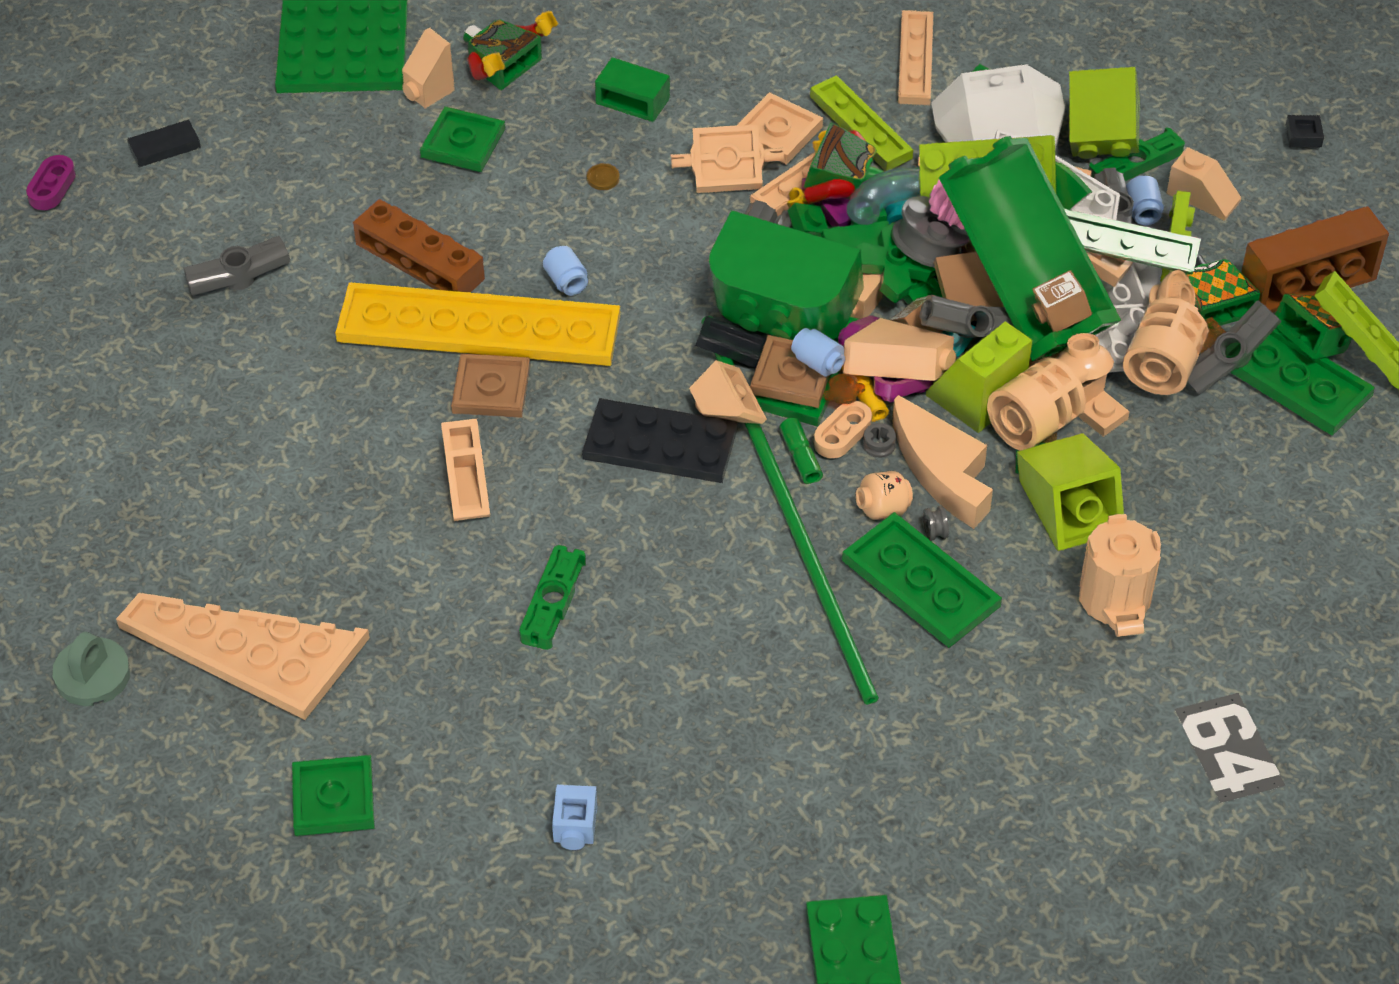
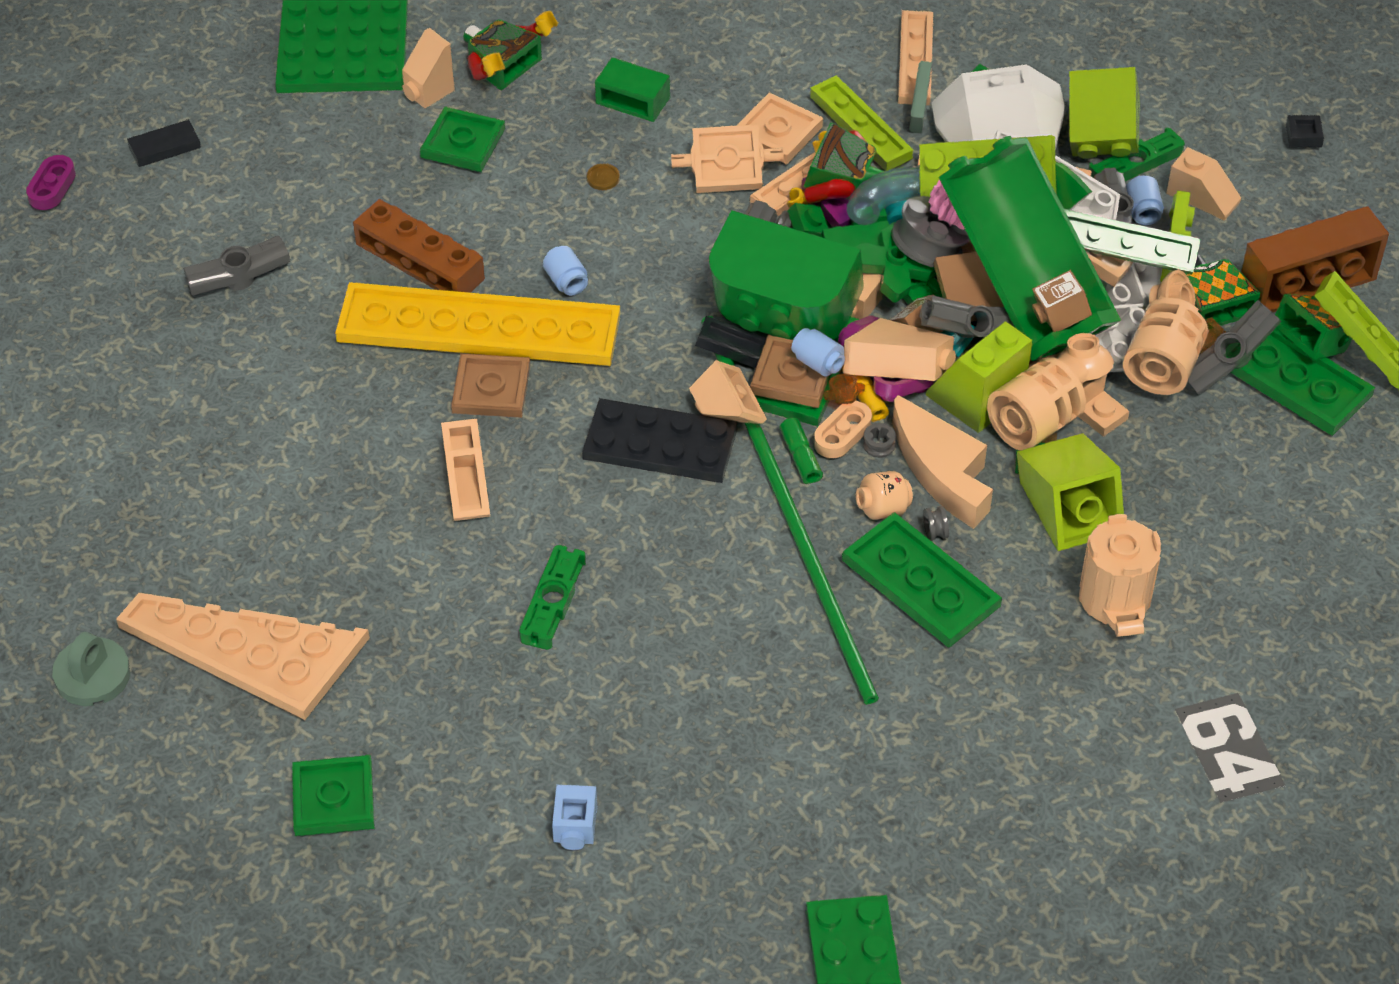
(920, 97): none -> sand green tile

